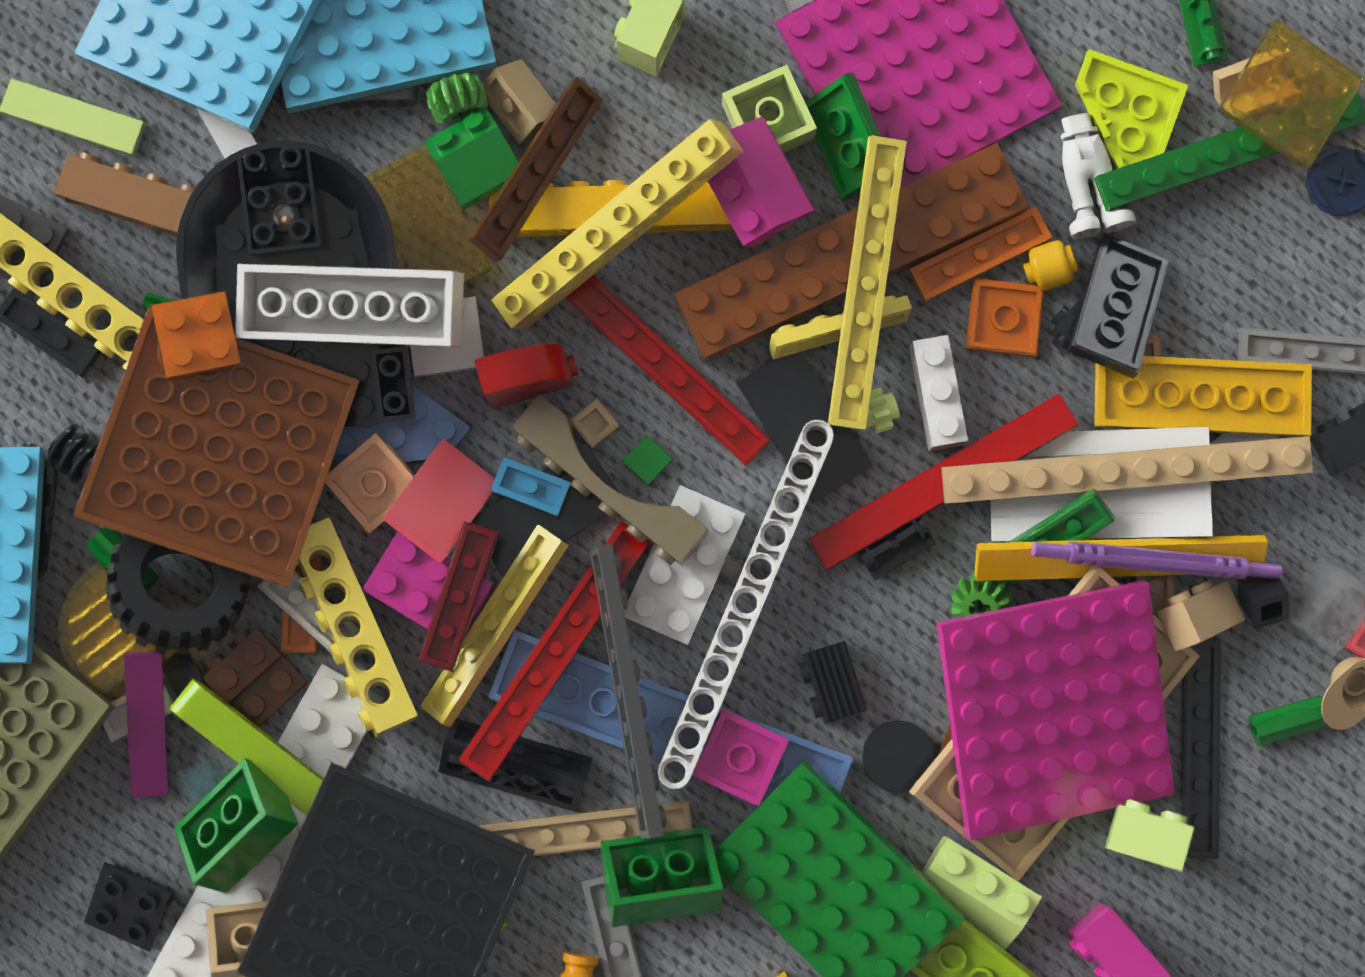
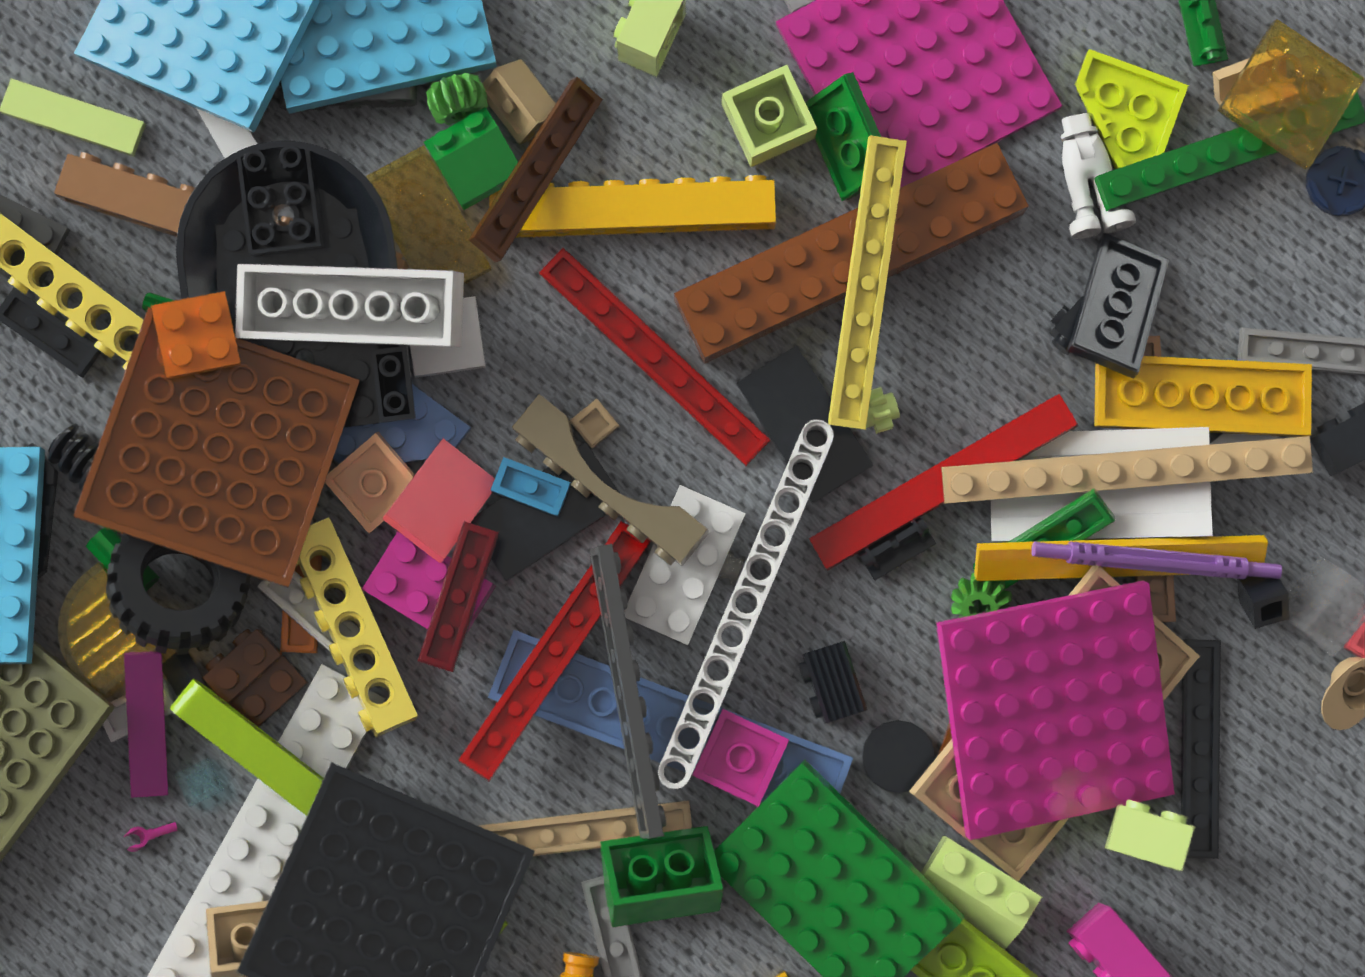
(128, 905): black hinge -> none
(146, 835): none -> dark pink hand
(234, 827): green slope -> none
(495, 625): light yellow plate -> none
(525, 373): red brick -> none
(543, 762): black fence -> none
(617, 224): light yellow brick -> none
(647, 460): green tile -> none
(759, 186): dark pink slope -> none
(826, 329): light yellow plate -> none
(938, 393): white brick -> none
(980, 254): orange plate -> none
(1004, 317): orange tile -> none
(1051, 265): yellow head -> none
(1200, 615): tan brick -> none
(1287, 721): green axle -> none

